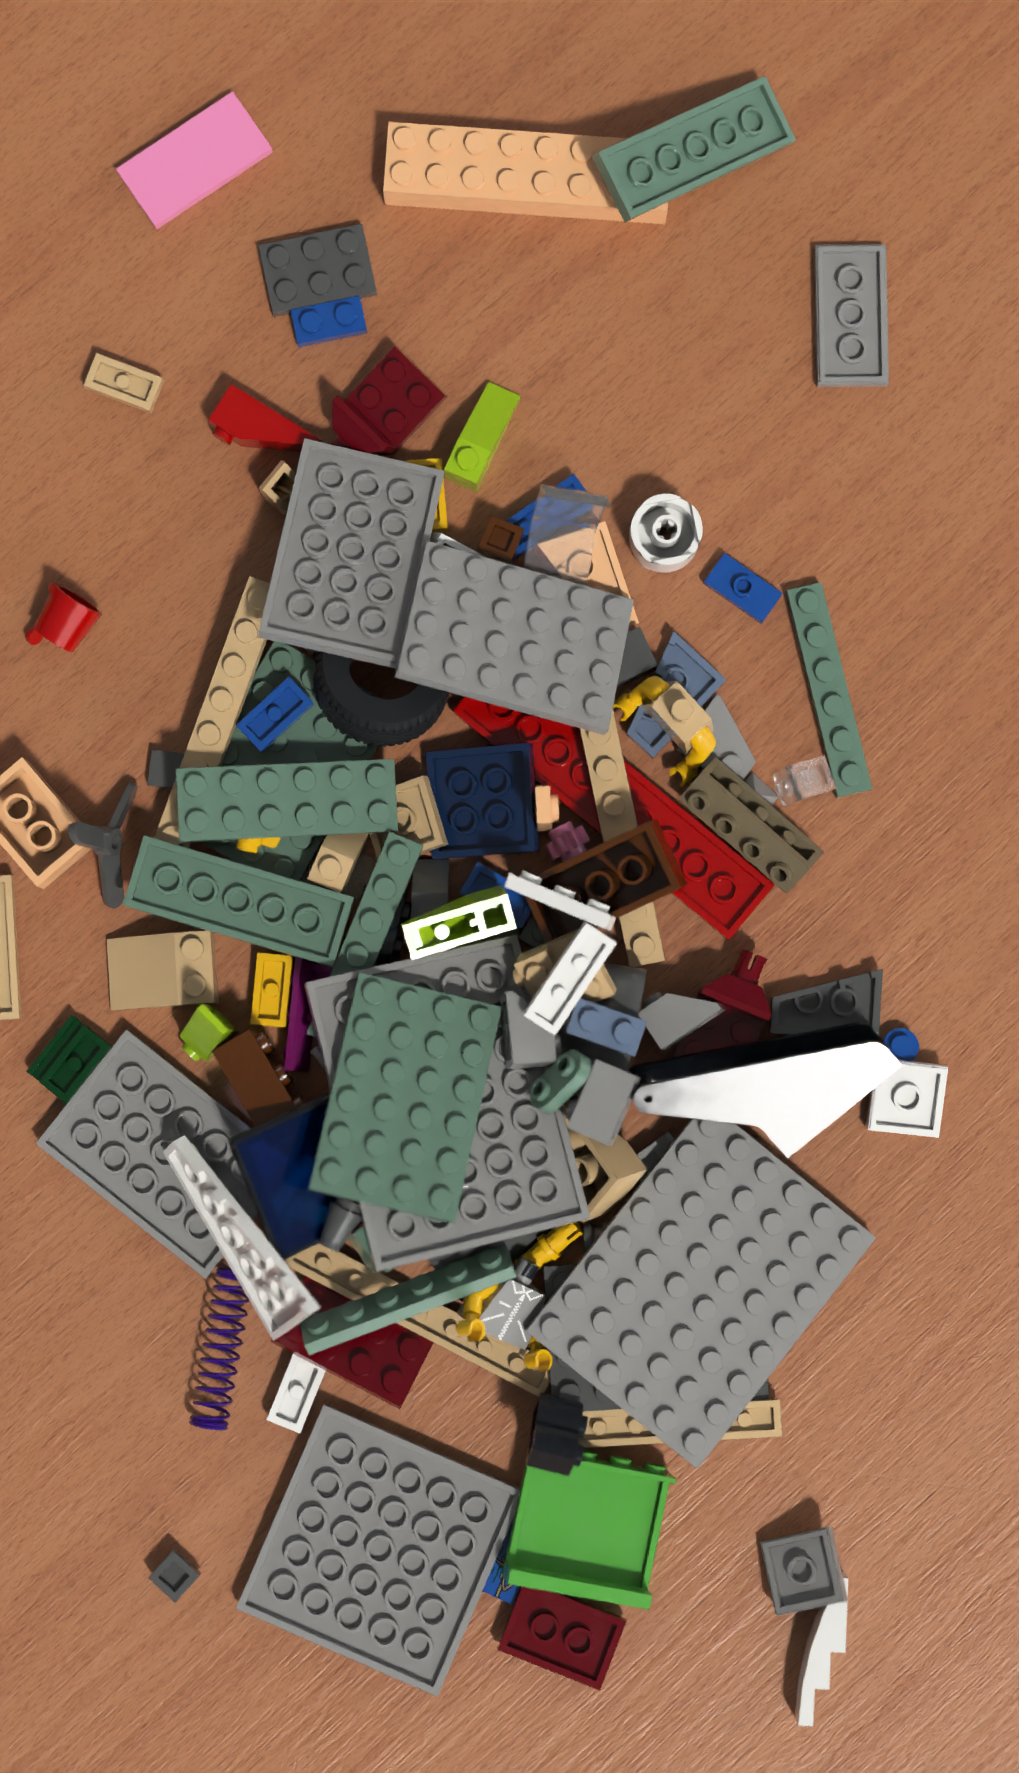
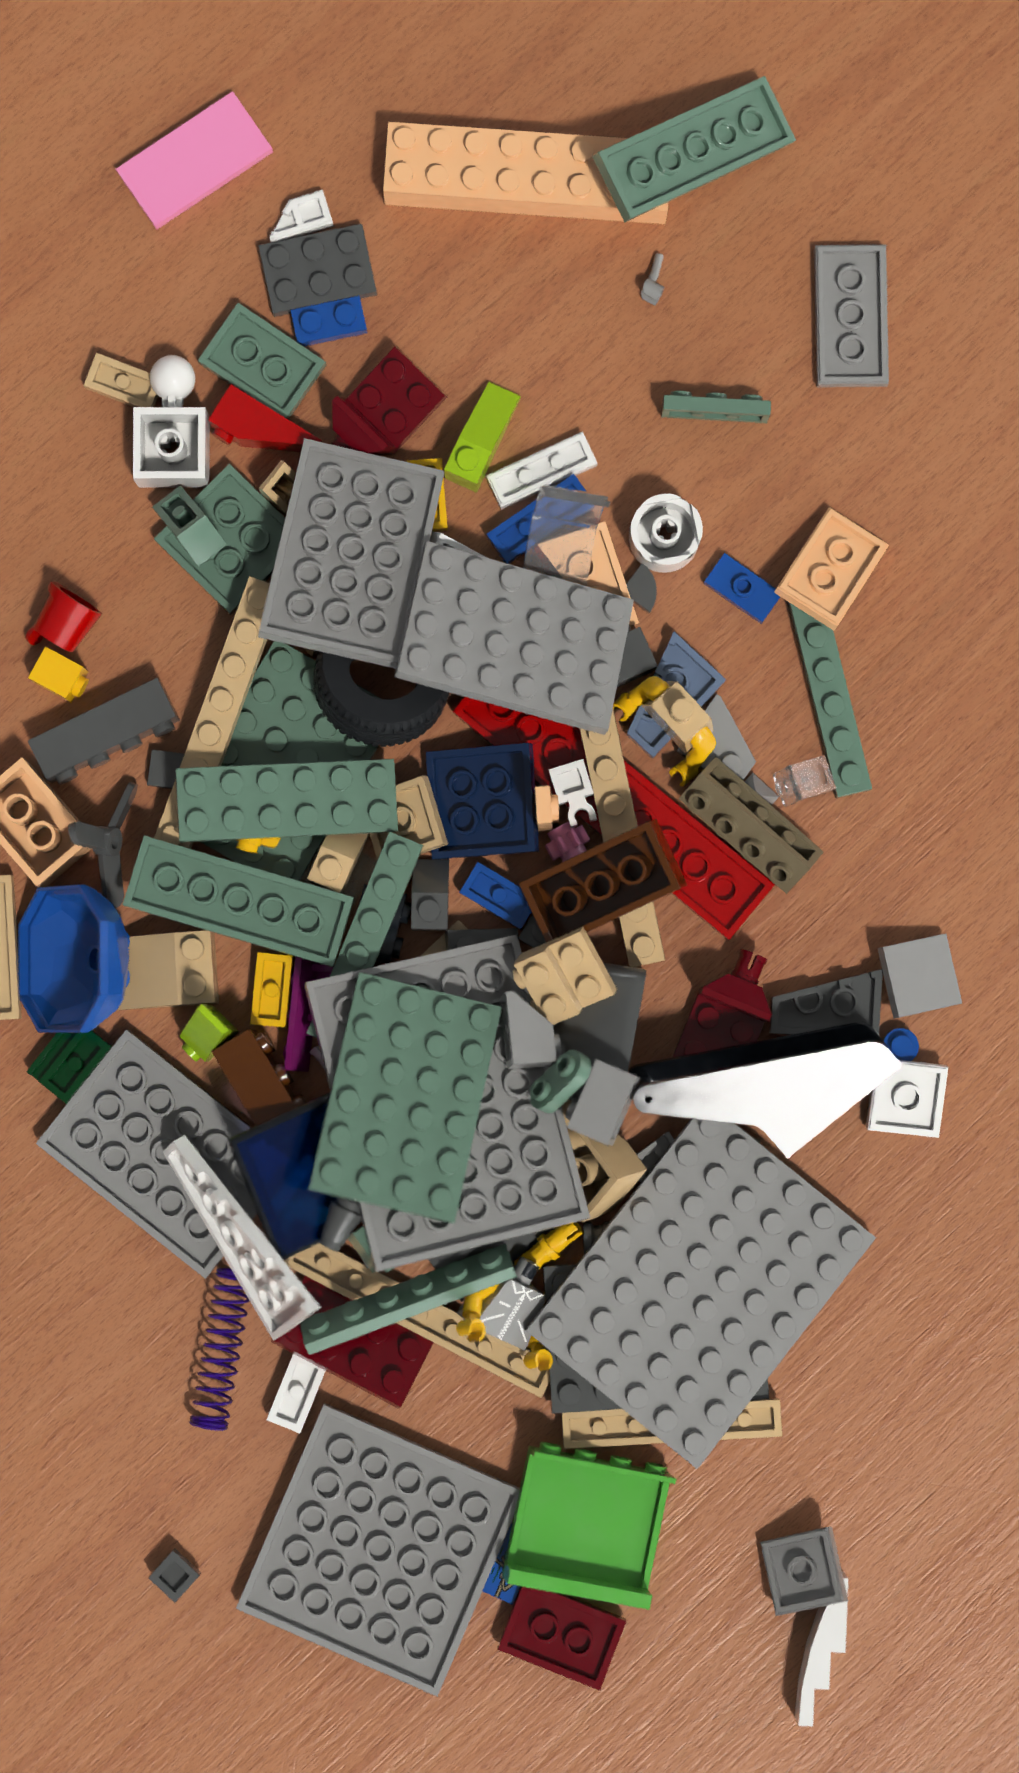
(59, 675): none -> yellow brick
(71, 959): none -> blue rock
(104, 731): none -> dark grey brick
(157, 427): none -> white brick
(189, 526): none -> sand green slope
(246, 525): none -> sand green plate
(262, 361): none -> sand green plate
(275, 714): blue plate -> none
(303, 217): none -> white tile
(459, 922): slope -> none
(500, 539): reddish brown plate -> none
(543, 467): none -> white tile
(556, 1435): black brick -> none
(561, 899): white plate -> none
(569, 978): white plate -> none
(572, 787): none -> white plate
(605, 1027): sand blue plate -> none
(643, 588): none -> dark grey tile
(651, 290): none -> light grey hand
(676, 1016): light grey slope -> none
(716, 407): none -> sand green plate
(831, 569): none -> light nougat tile
(919, 976): none -> light grey tile

